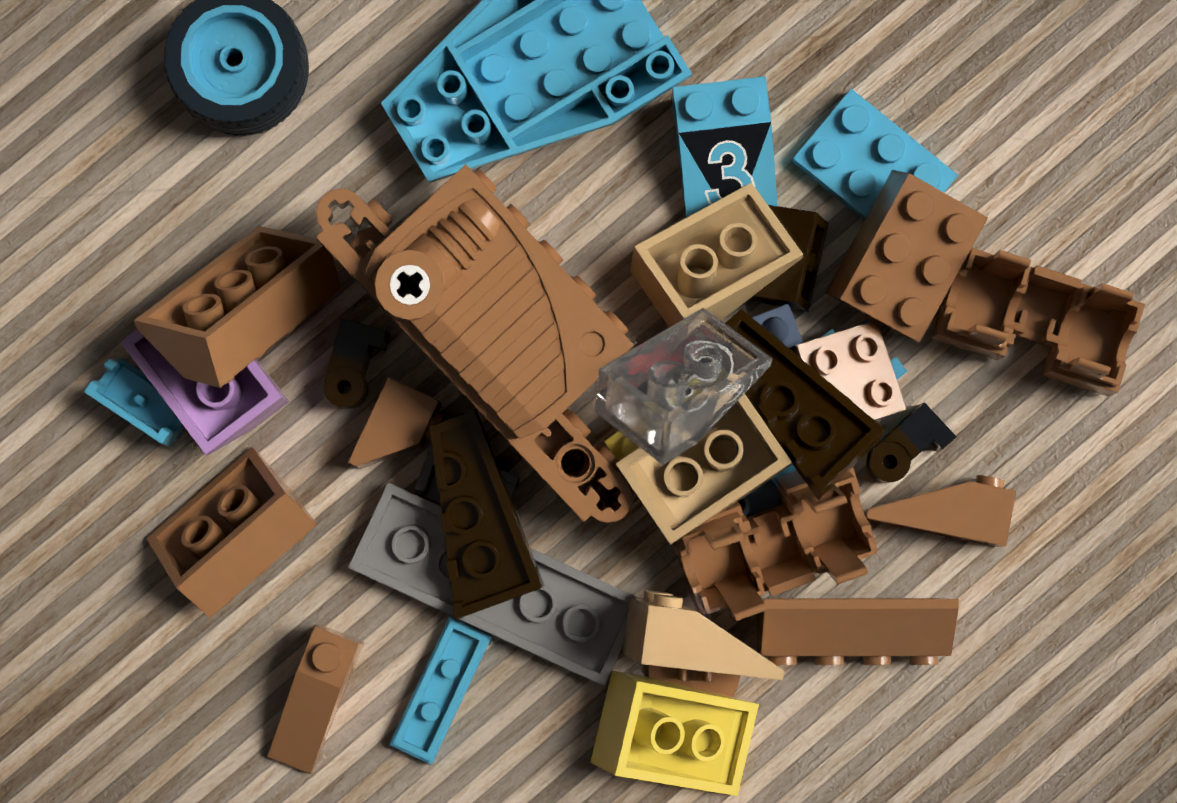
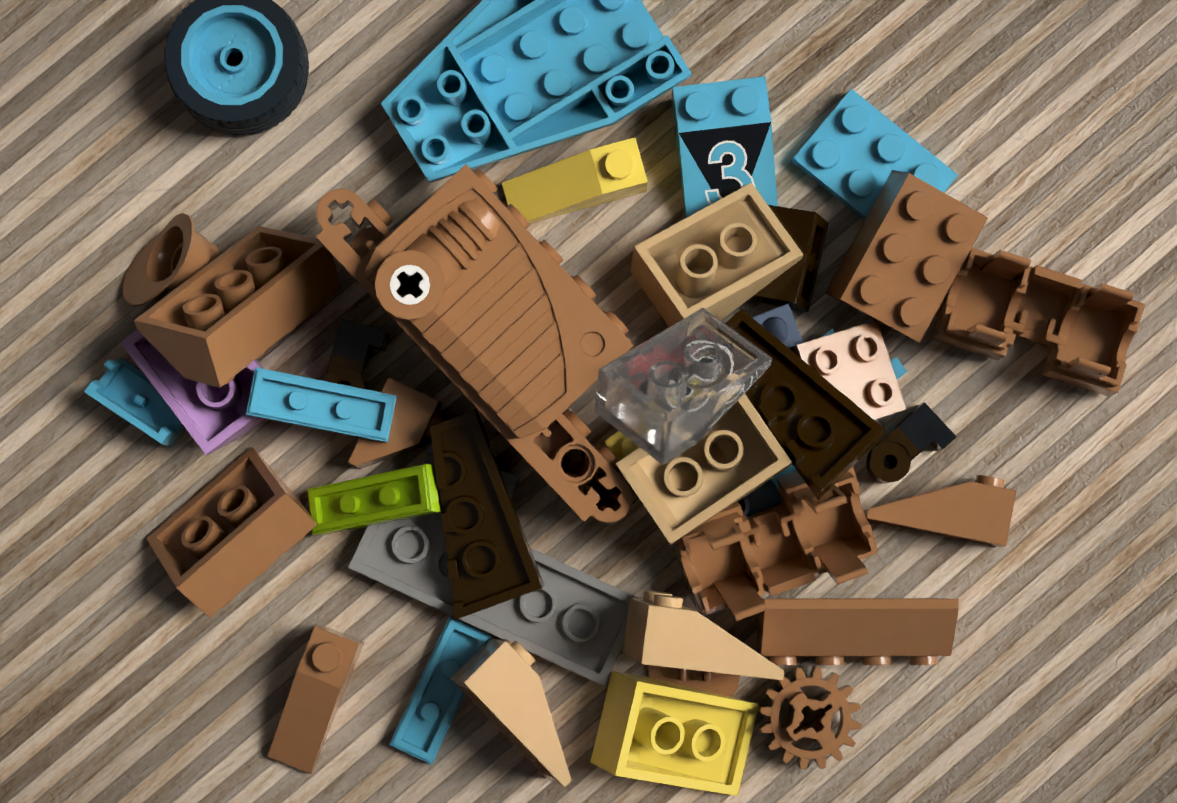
(167, 261): none -> medium nougat piece
(321, 405): none -> medium azure tile
(374, 499): none -> lime tile
(513, 698): none -> tan slope
(579, 182): none -> light yellow slope
(797, 700): none -> medium nougat gear

